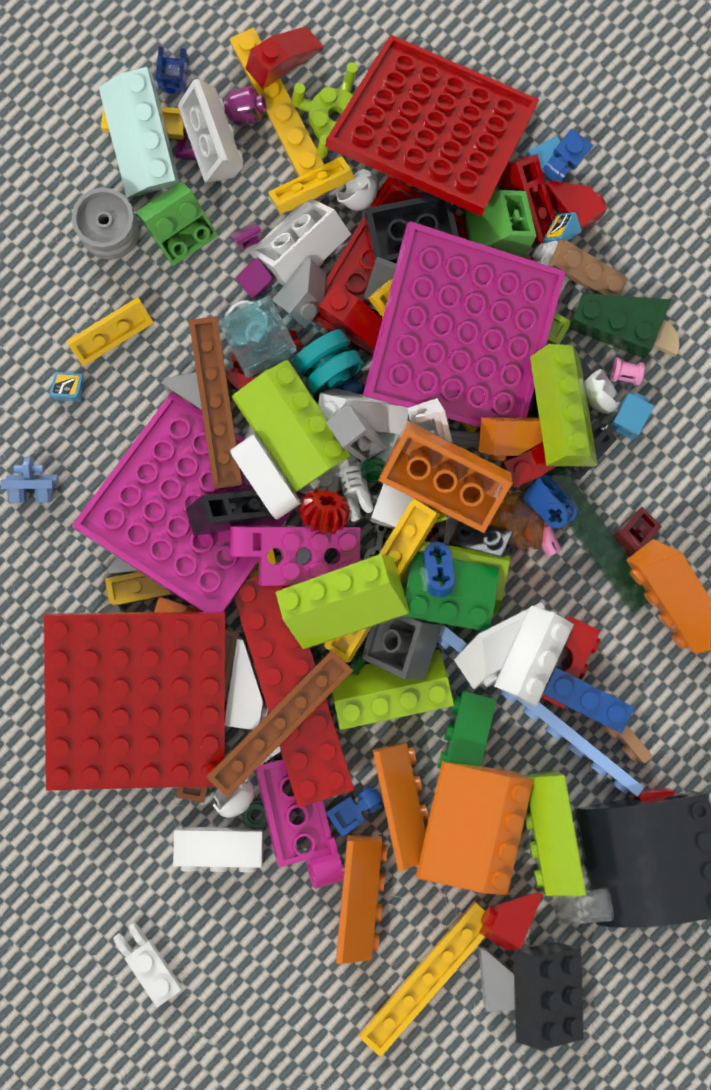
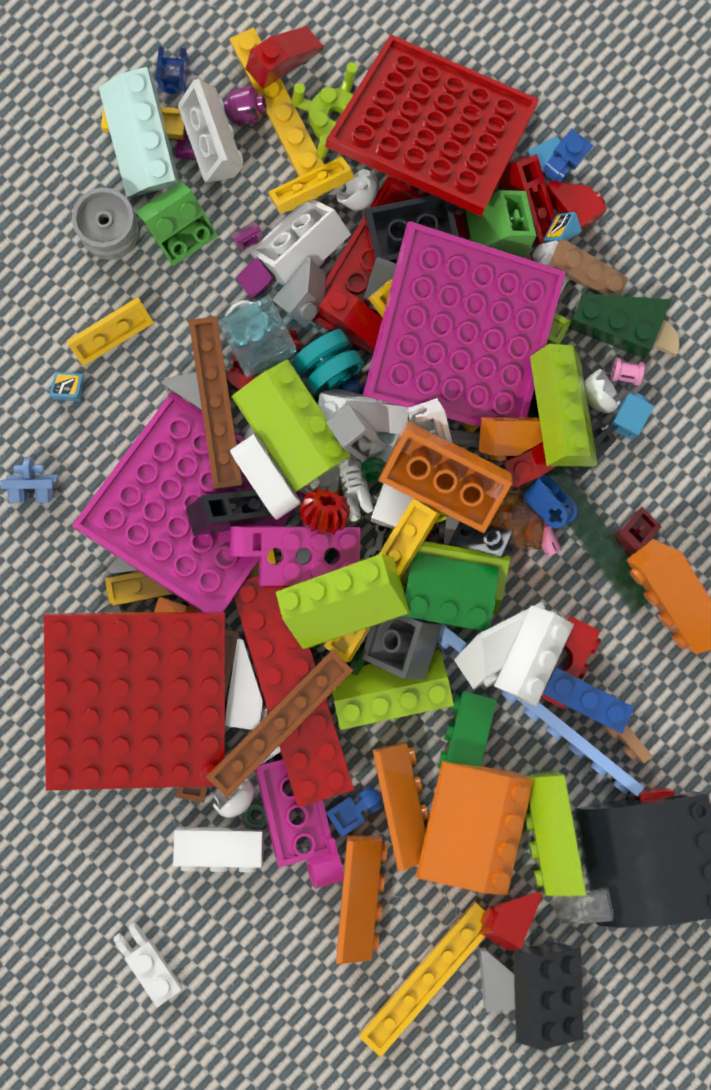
(444, 569): blue beam -> none

